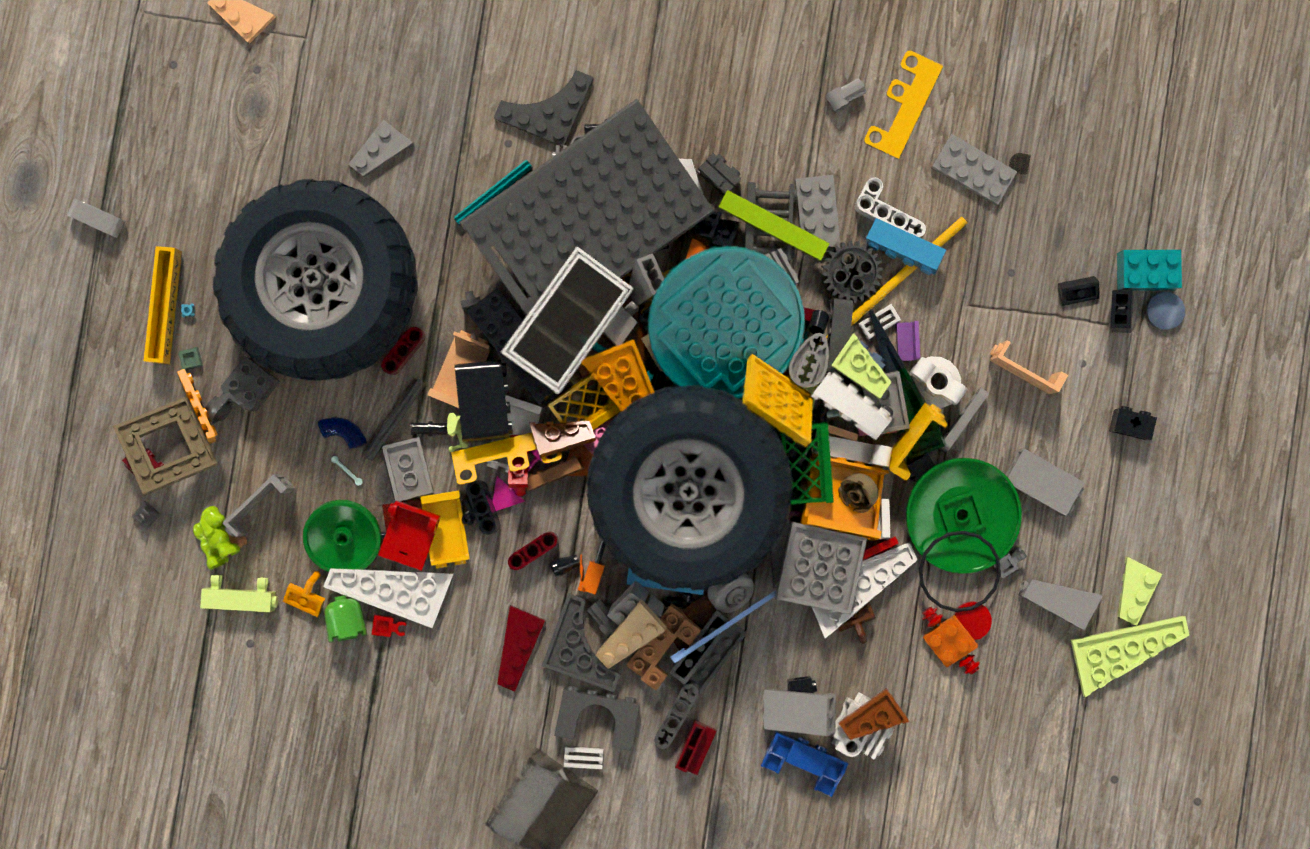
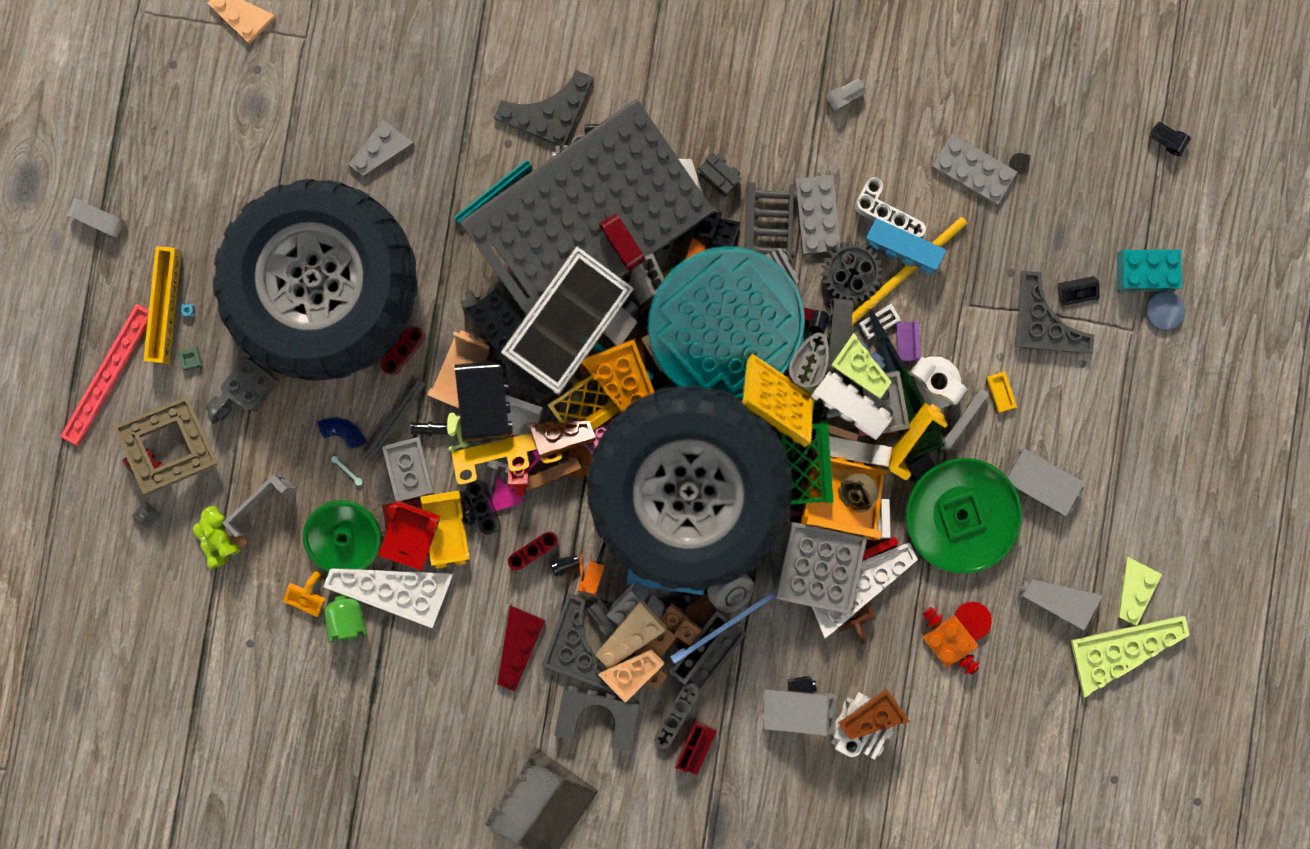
(106, 376): none -> coral tile
(195, 398): light orange wing -> none
(238, 599): yellowish green brick -> none
(384, 626): red plate -> none
(587, 758): white tile -> none
(622, 242): none -> dark red beam
(632, 674): none -> light nougat wing
(773, 225): lime tile -> none
(807, 757): blue bracket -> none
(912, 105): yellow piece -> none
(989, 594): black piece -> none
(1001, 392): none -> yellow tile
(1008, 562): dark grey plate -> none
(1038, 324): none -> dark grey plate
(1051, 386): light nougat panel -> none
(1122, 311): black brick -> none
(1144, 423): black brick -> none
(1173, 140): none -> black piece

